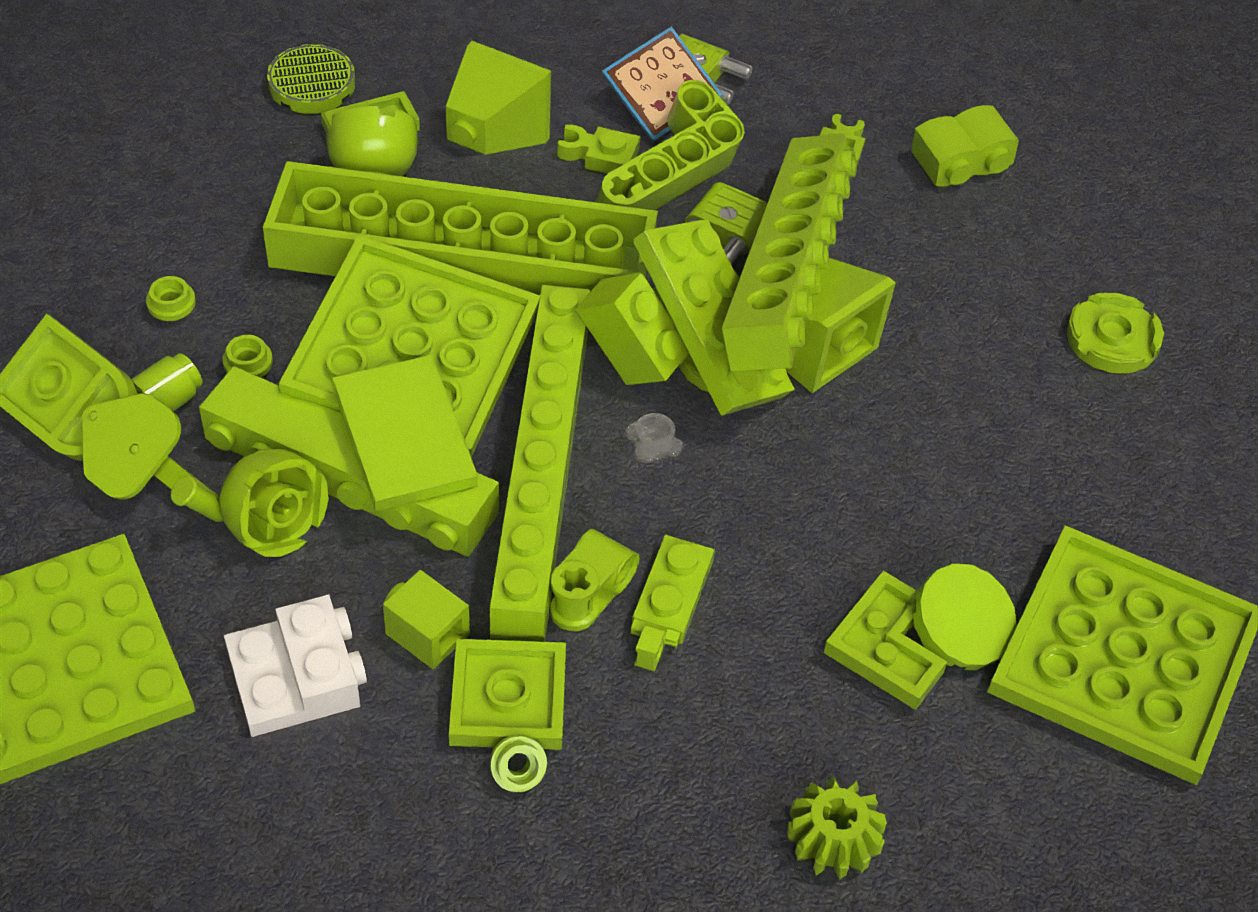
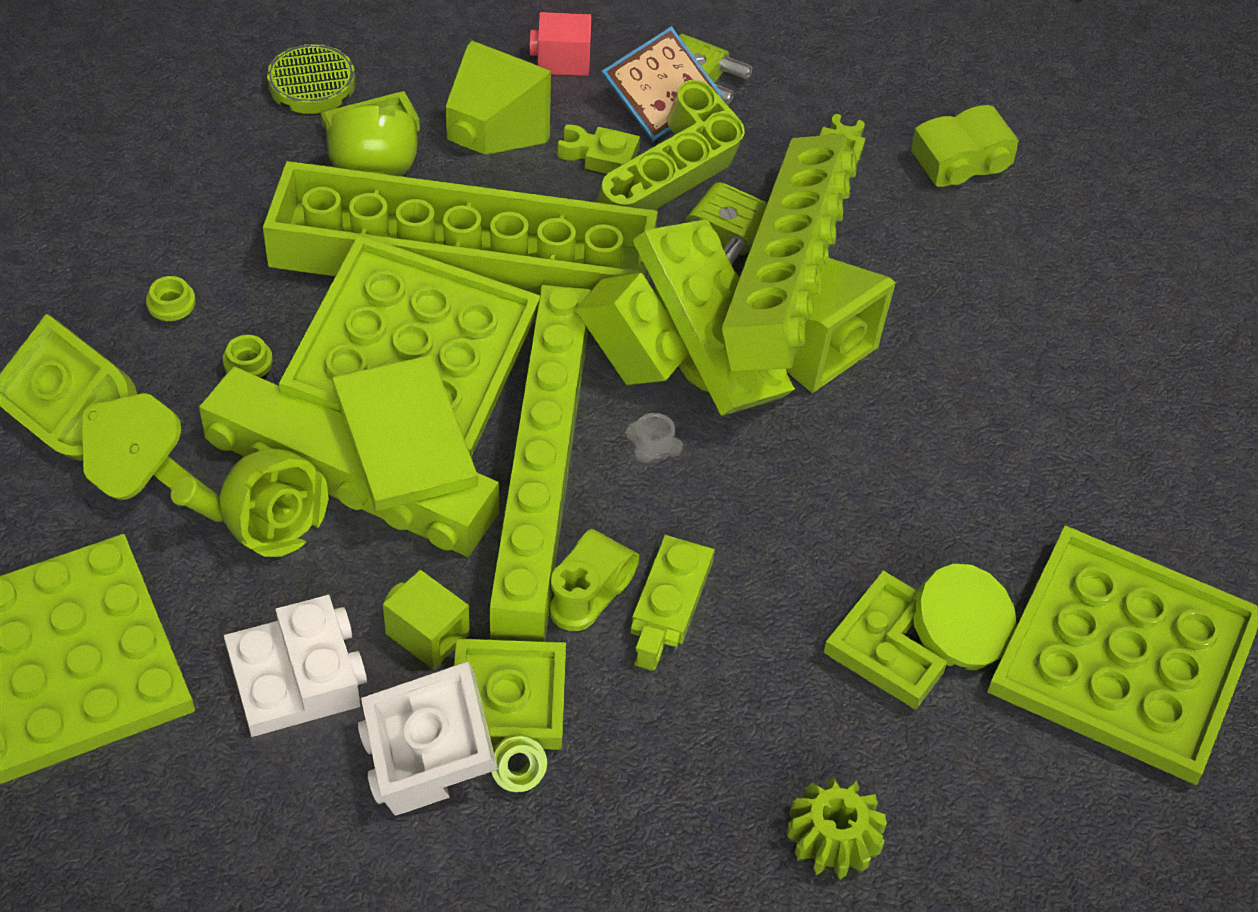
(170, 381): lime brick -> none
(426, 738): none -> white plate
(562, 43): none -> coral brick
(1114, 333): lime tile -> none

